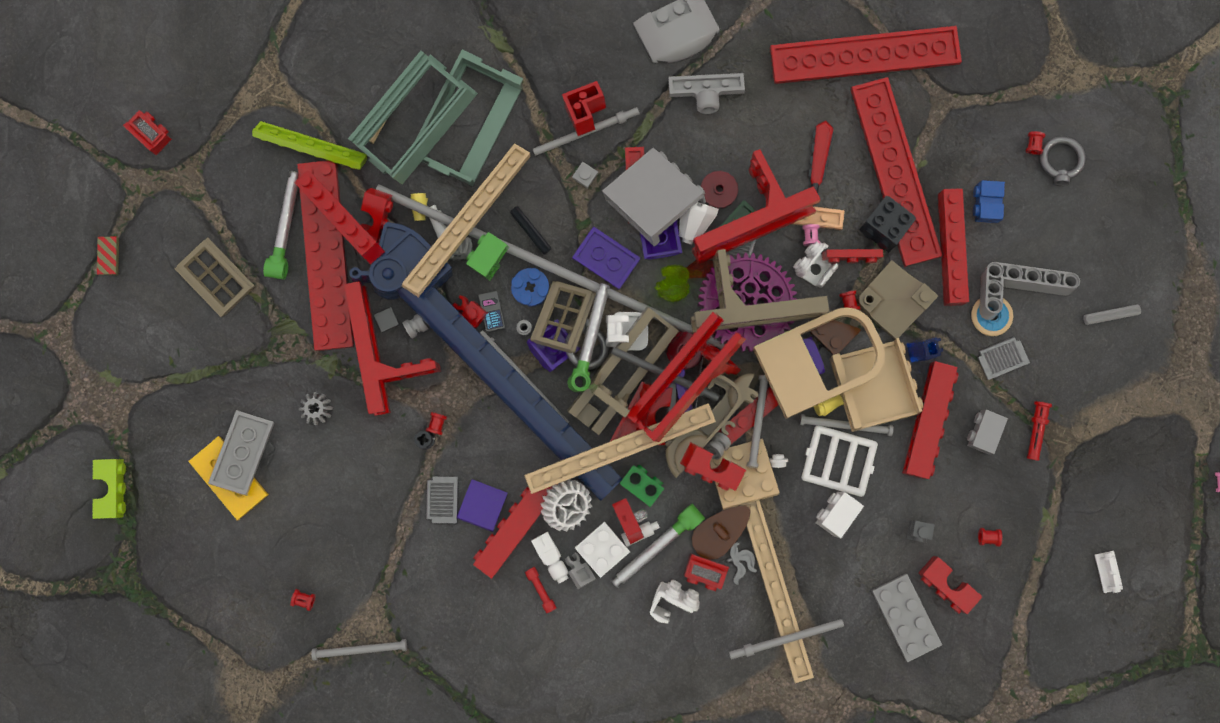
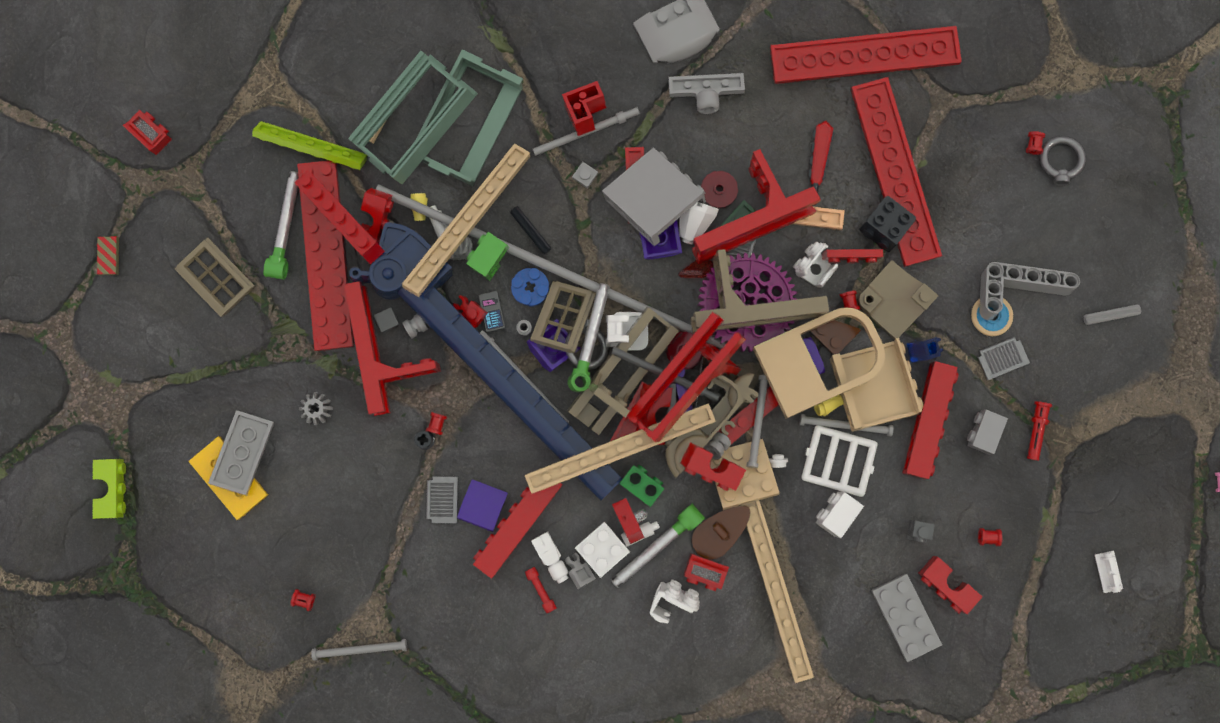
(568, 511): white gear -> none
(606, 258): dark purple plate -> none
(675, 285): clear neon green helmet -> none
(744, 555): flat silver piece -> none
(749, 649): light grey bar -> none
(808, 229): bright pink bush -> none
(953, 247): red brick -> none
(989, 201): blue brick -> none

